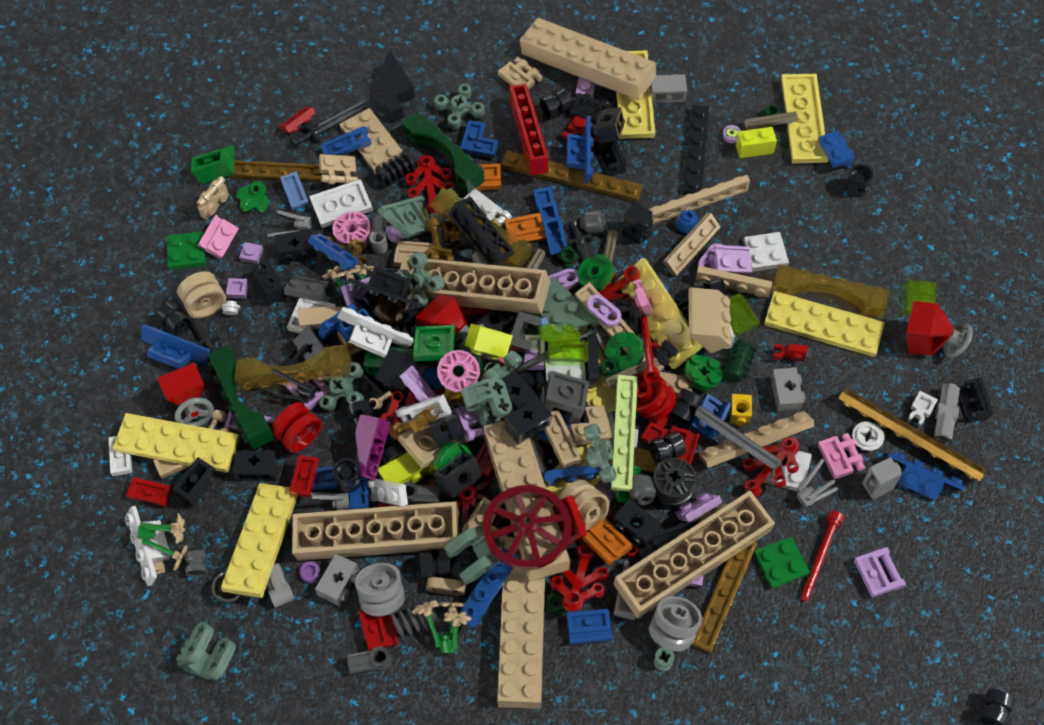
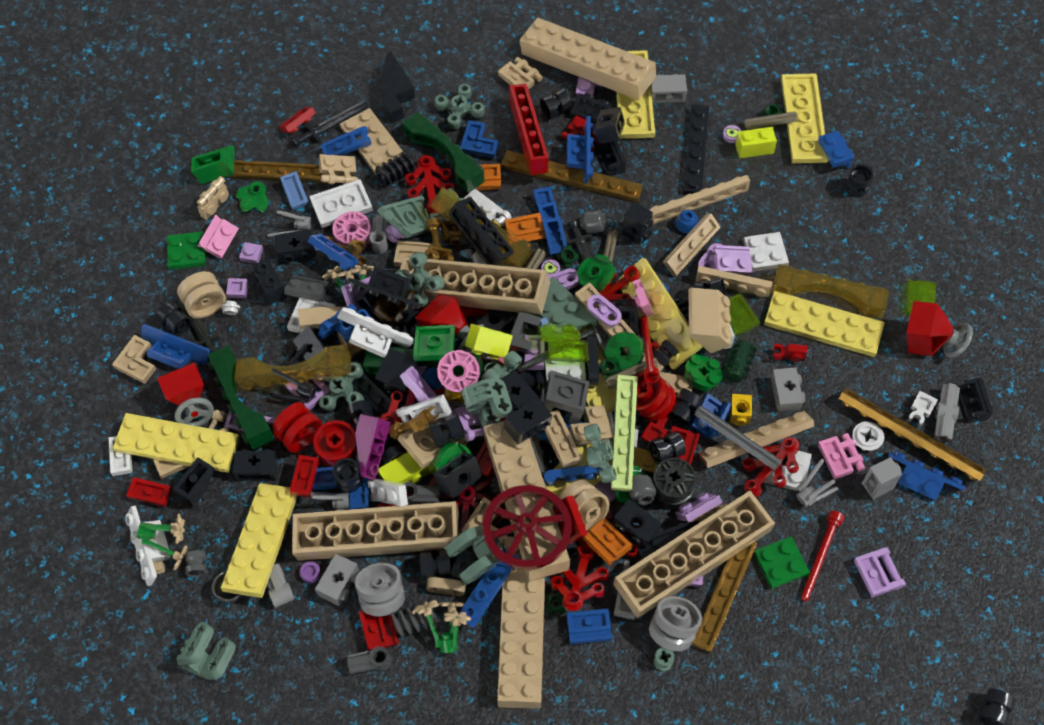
(131, 360): none -> tan plate
(335, 441): none -> red wheel
(379, 401): tan hand -> none
(551, 267): none -> tile

